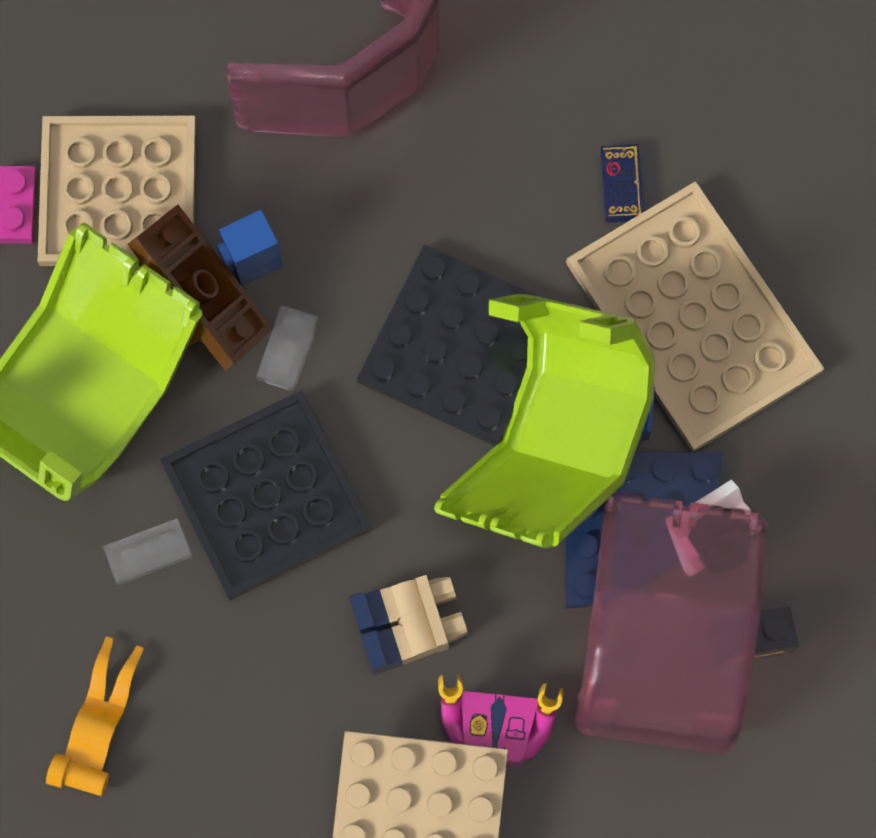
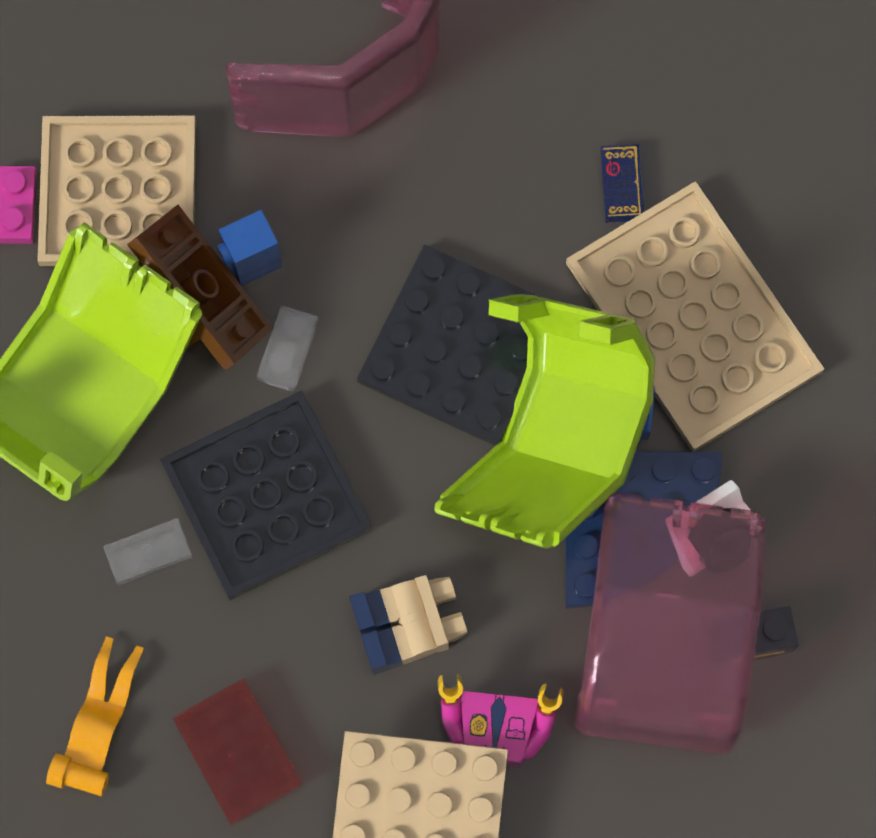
(237, 752): none -> clear red plate

